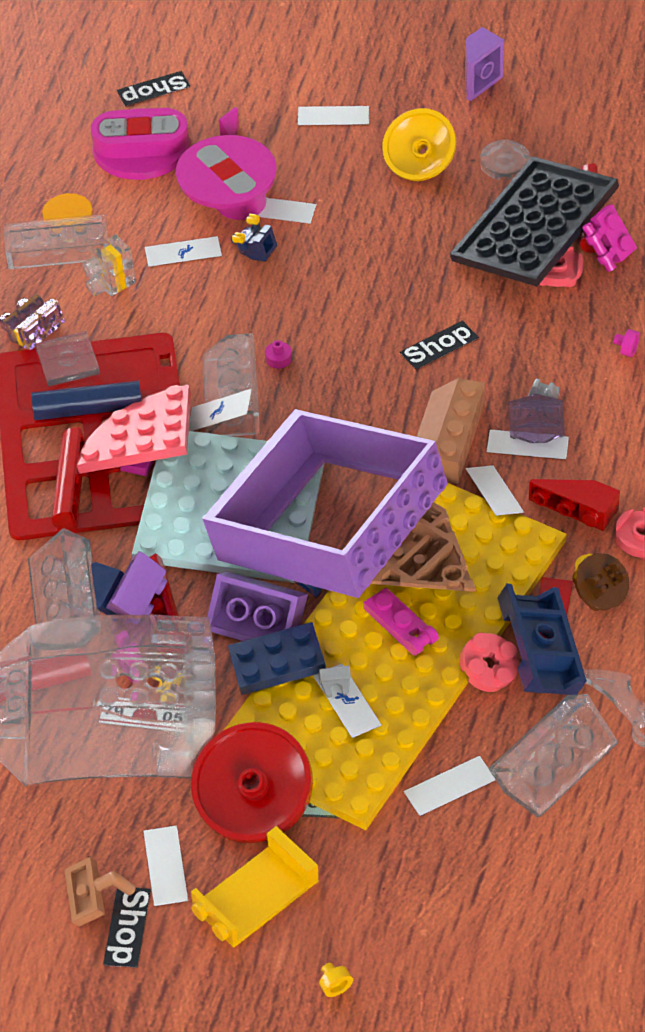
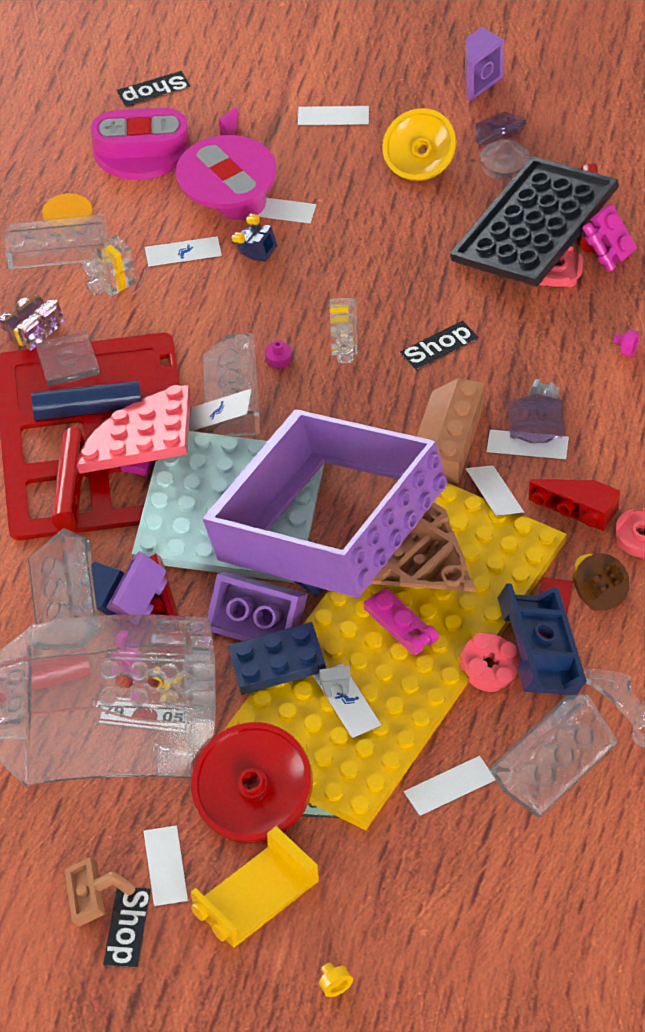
(343, 329): none -> clear hips
(498, 128): none -> clear purple slope

